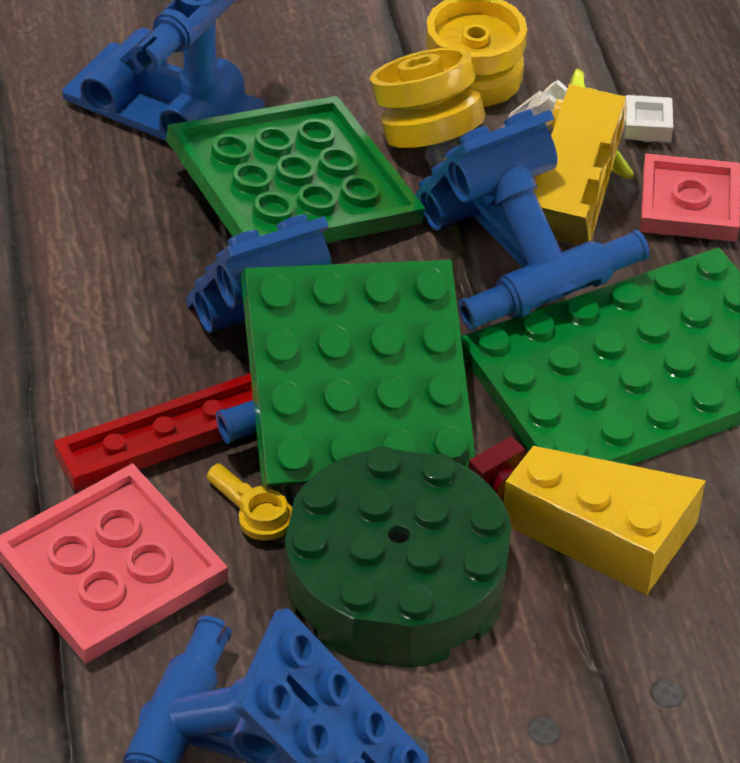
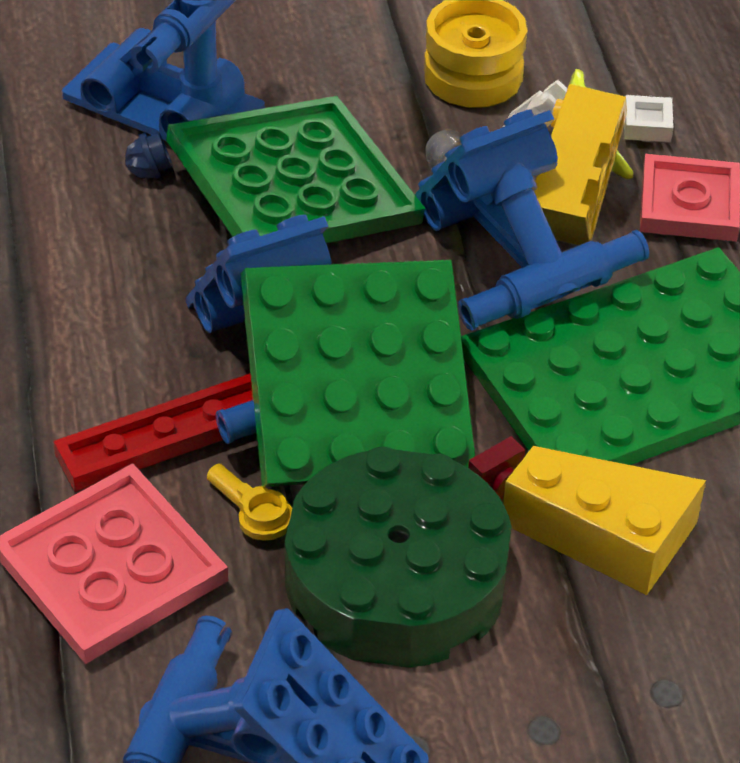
(148, 157): none -> dark blue plate
(427, 97): yellow wheel -> none

